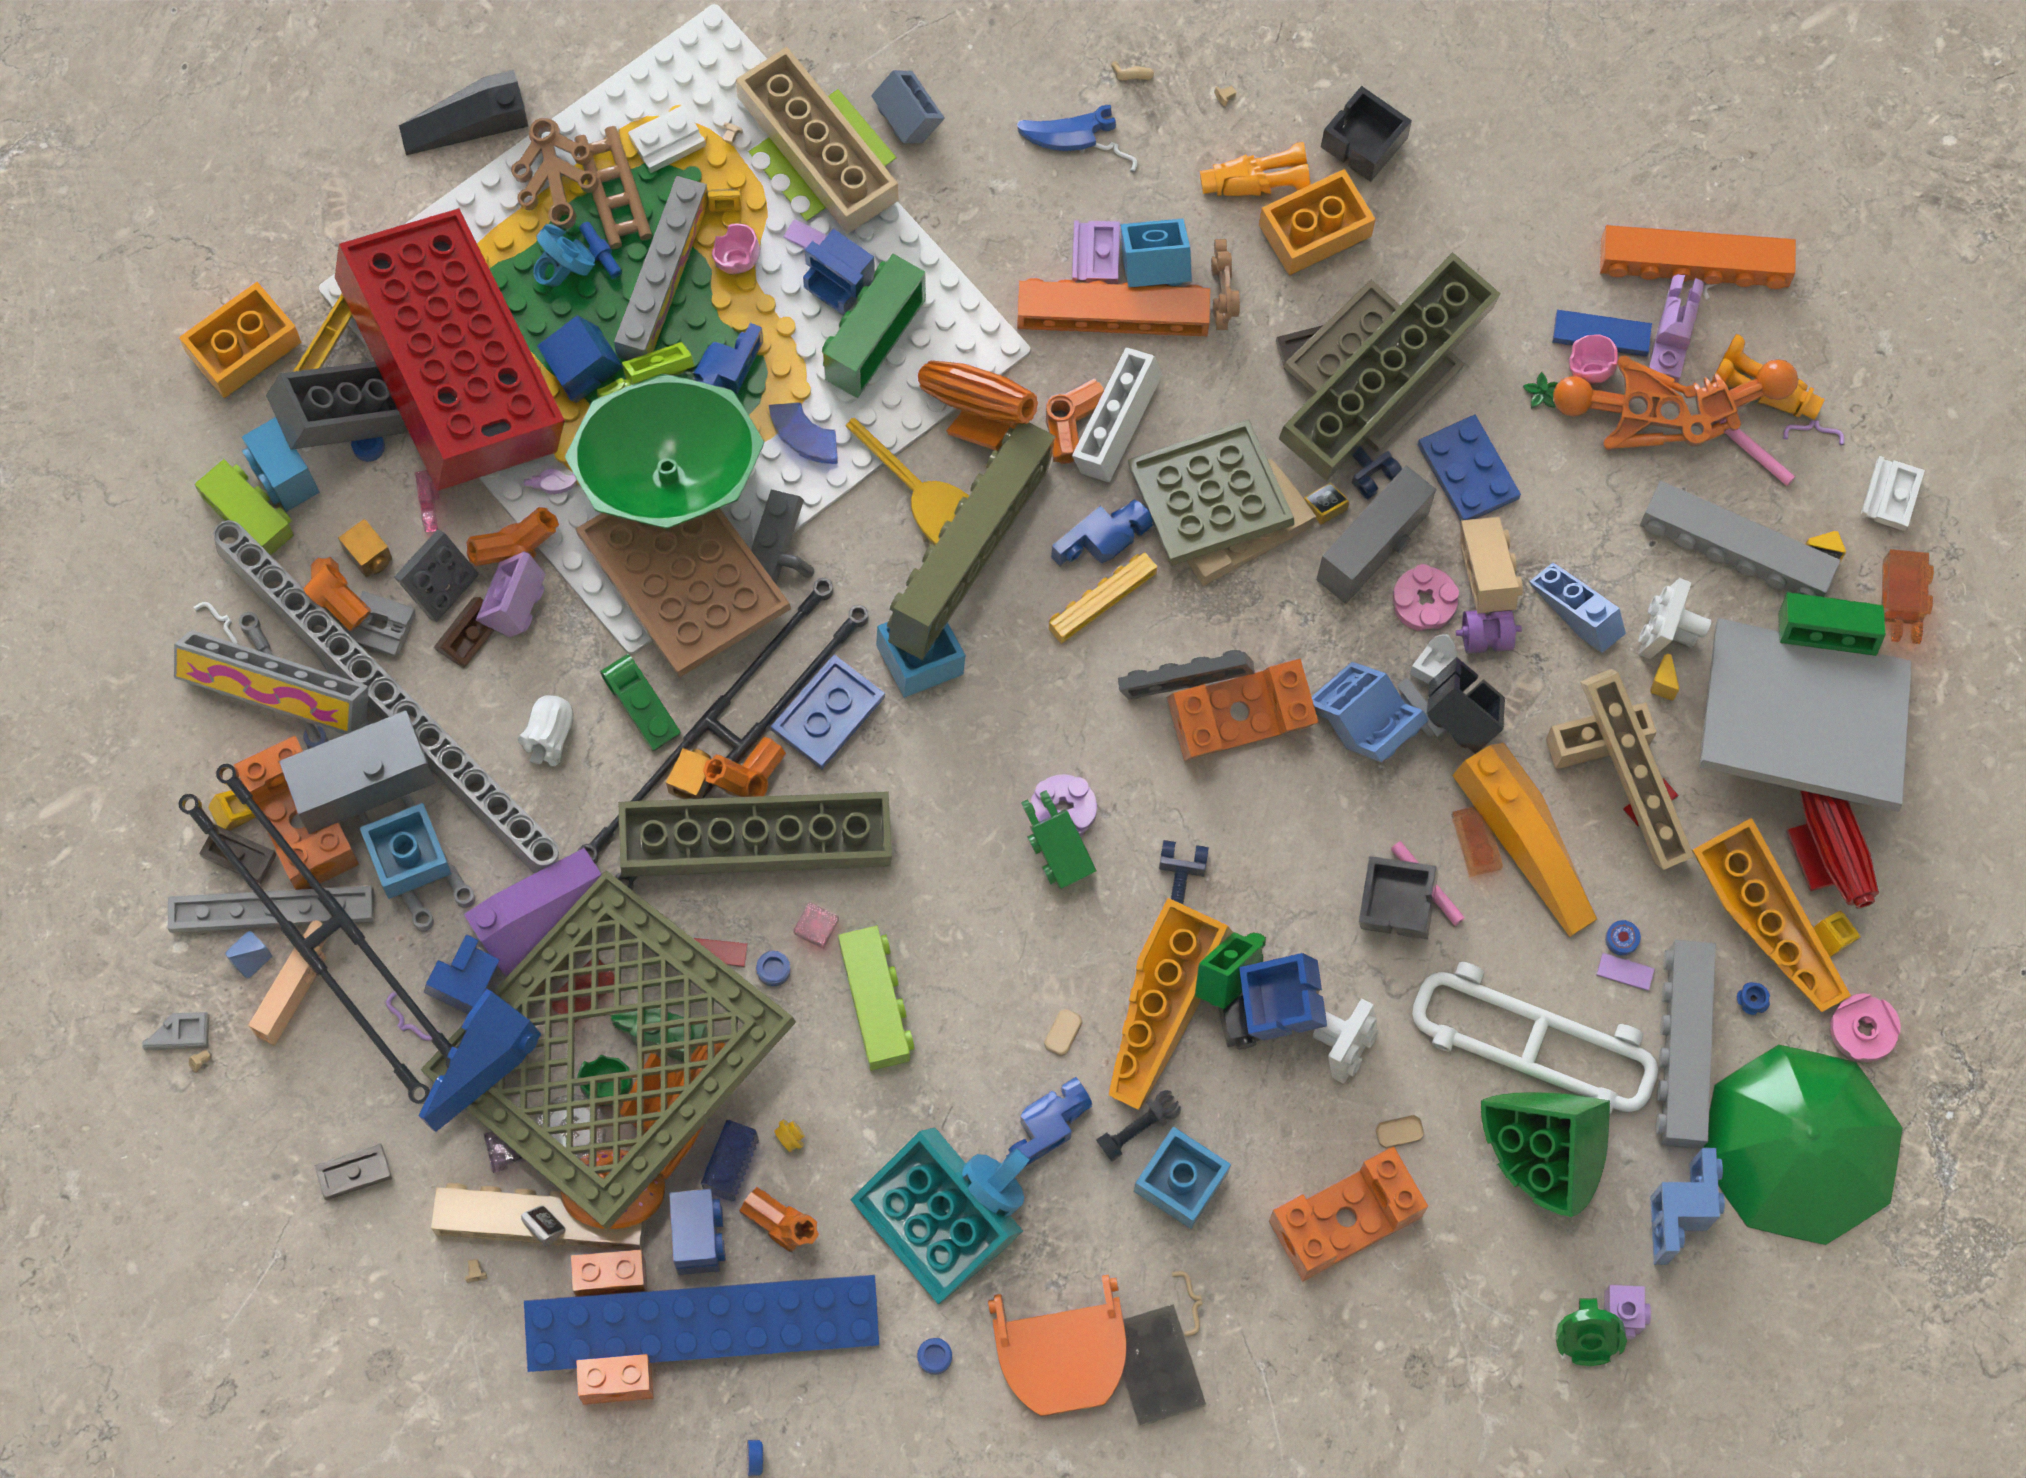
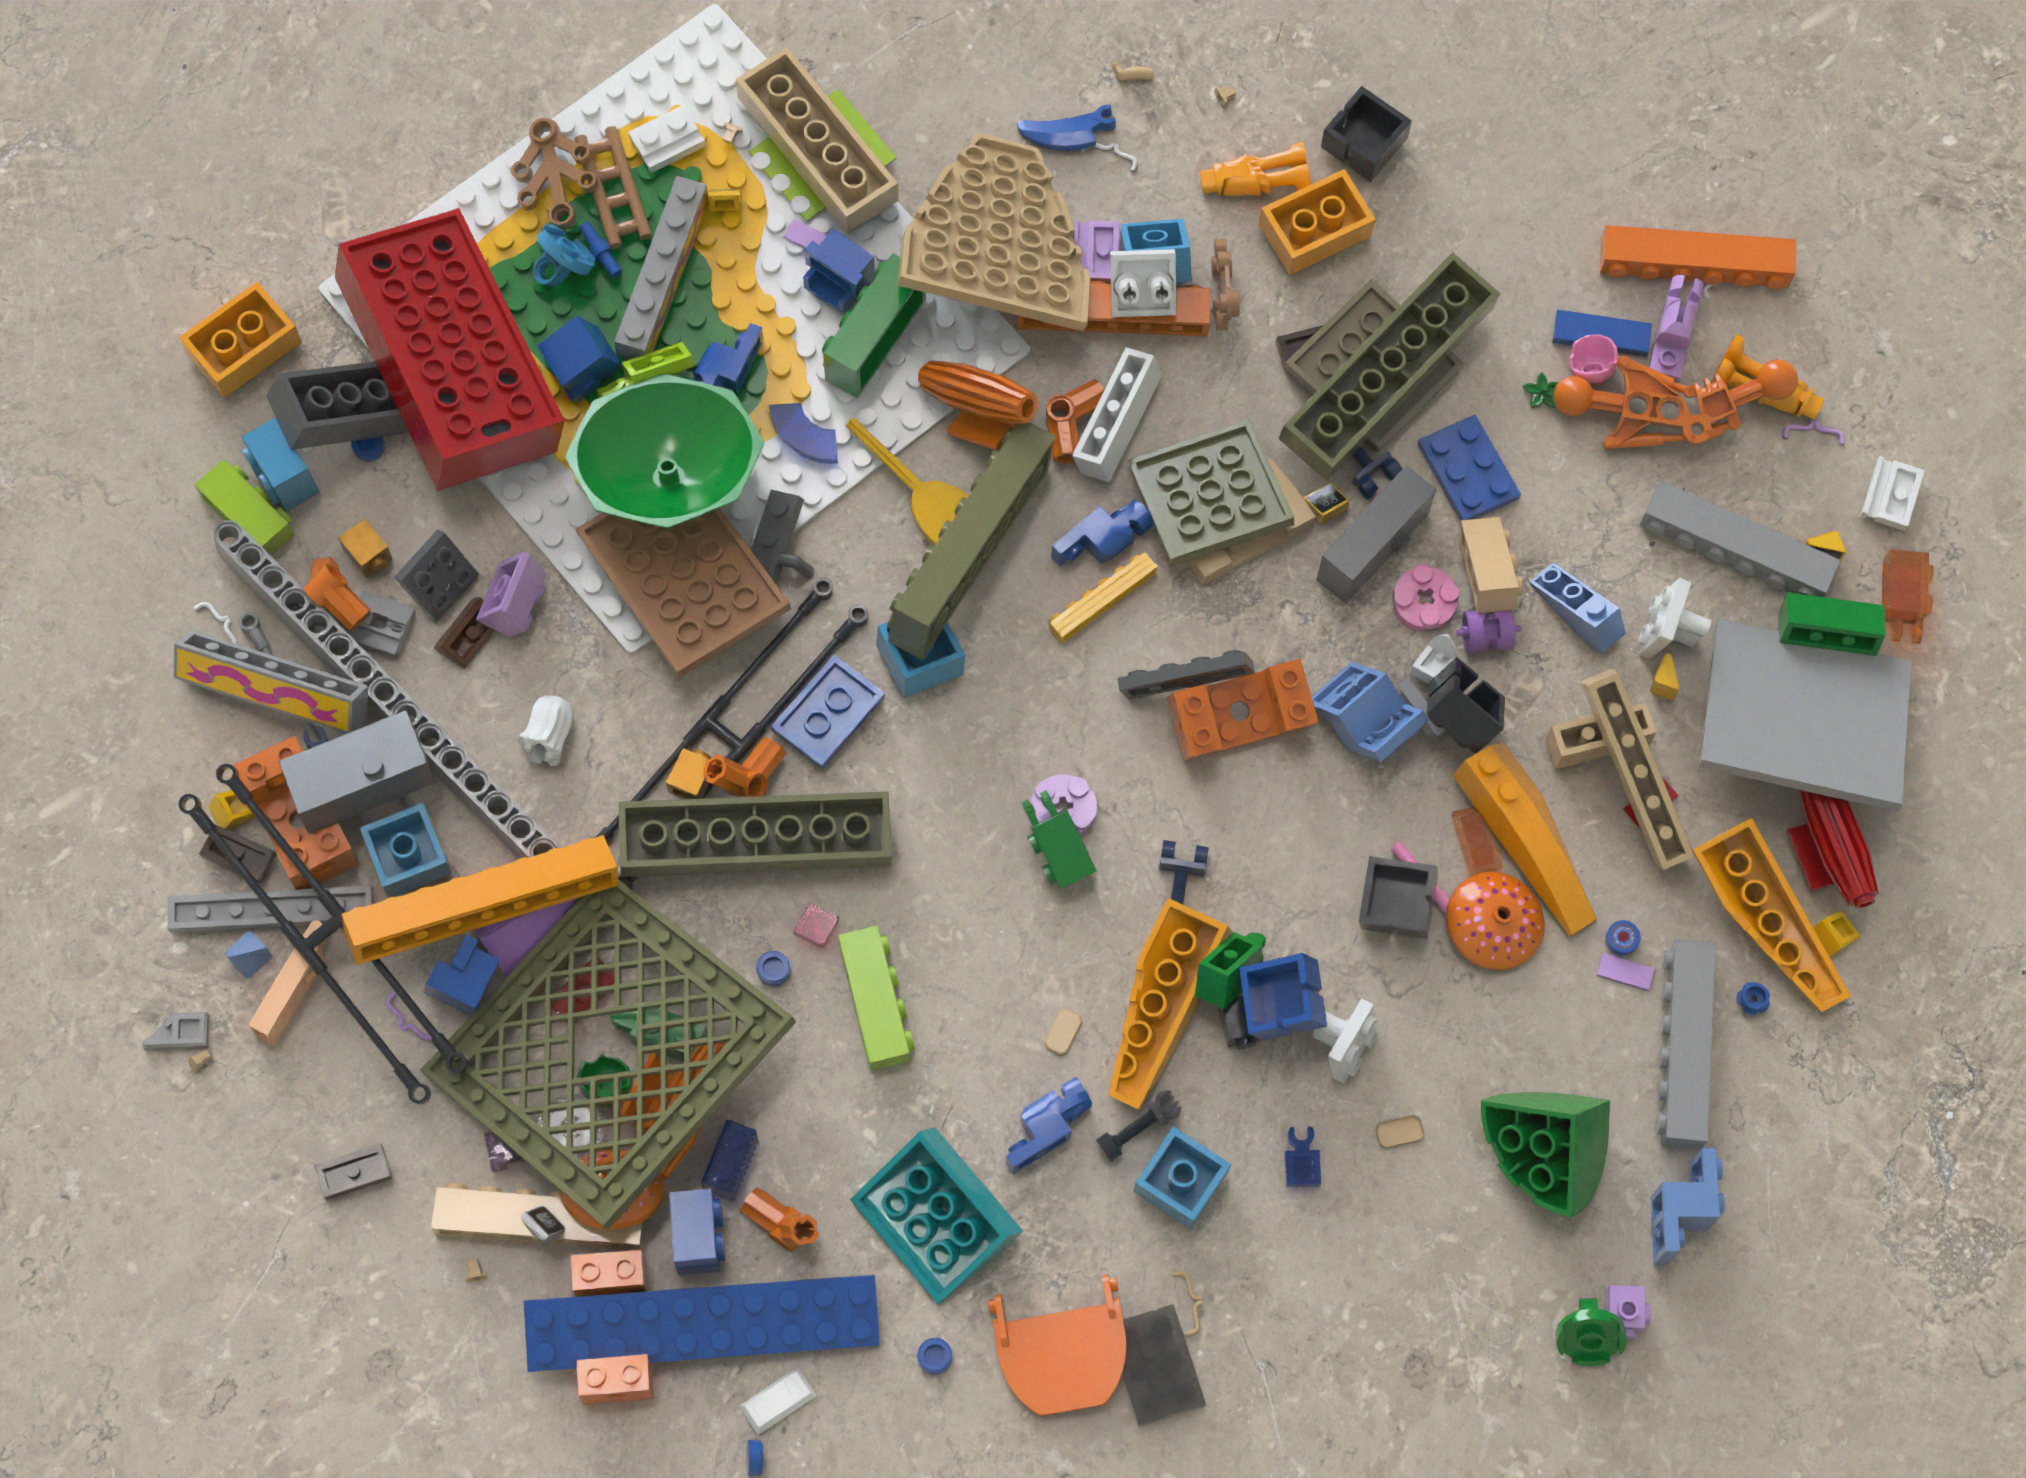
(326, 337): yellow piece -> none
(427, 495): clear pink plate -> none
(475, 112): black wedge -> none
(479, 899): none -> light orange brick
(491, 1048): blue wedge -> none
(512, 539): orange piece -> none
(552, 481): lavender piece -> none
(640, 702): green plate -> none
(729, 952): window -> none
(736, 250): bright pink hair -> none
(777, 1401): none -> white tile
(790, 1135): yellow plate -> none
(907, 107): sand blue brick -> none
(995, 1182): dark azure tile -> none
(998, 237): none -> tan wing
(1143, 283): none -> white plate
(1302, 1164): none -> clear blue plate
(1379, 1197): orange plate -> none
(1468, 979): white bar -> none
(1482, 934): none -> orange dish
(1760, 455): bright pink bar -> none
(1803, 1144): green piece -> none
(1857, 1045): bright pink plate -> none

